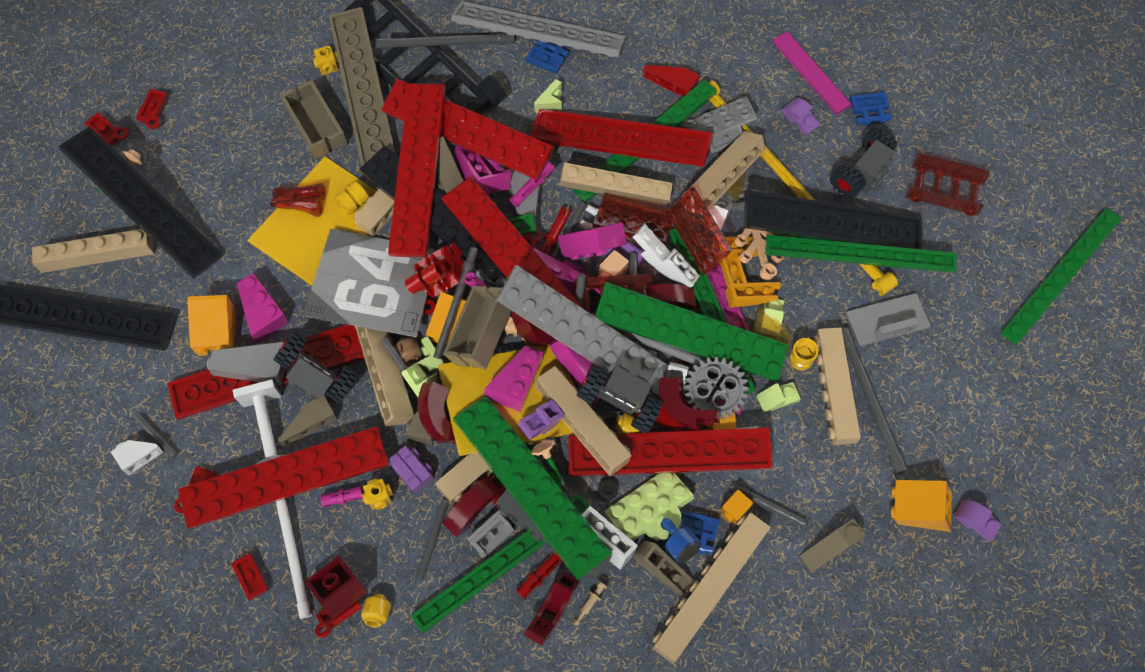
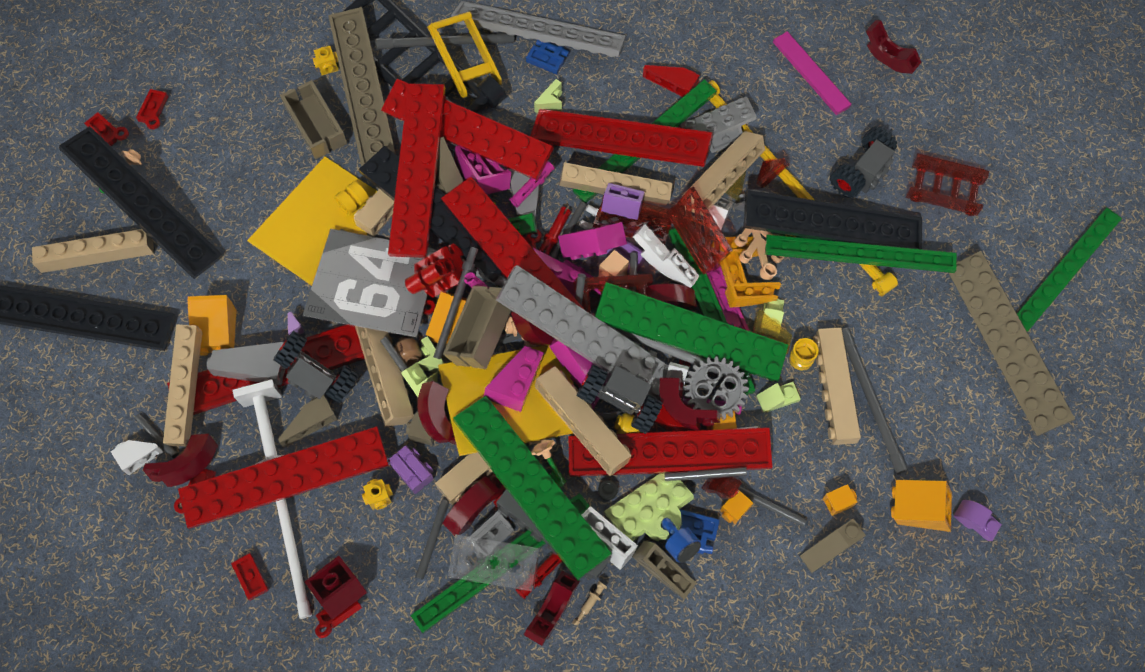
(182, 385): none -> tan brick
(187, 465): none -> dark red arch
(260, 309): dark pink wedge -> none
(294, 325): none -> lavender slope
(300, 198): clear red piece -> none
(341, 496): dark pink pin -> none
(376, 610): yellow head -> none
(470, 73): none -> yellow piece
(482, 571): none -> clear brick
(542, 420): medium lavender brick -> none
(622, 201): none -> medium lavender brick
(706, 474): none -> dark grey bar
(711, 588): tan brick -> none
(723, 486): none -> clear red slope
(770, 170): none -> clear red slope
(799, 112): medium lavender brick -> none
(840, 499): none -> light orange brick
(870, 103): blue plate -> none
(883, 49): none -> dark red arch
(887, 319): light grey bracket -> none
(1010, 345): none -> dark tan plate

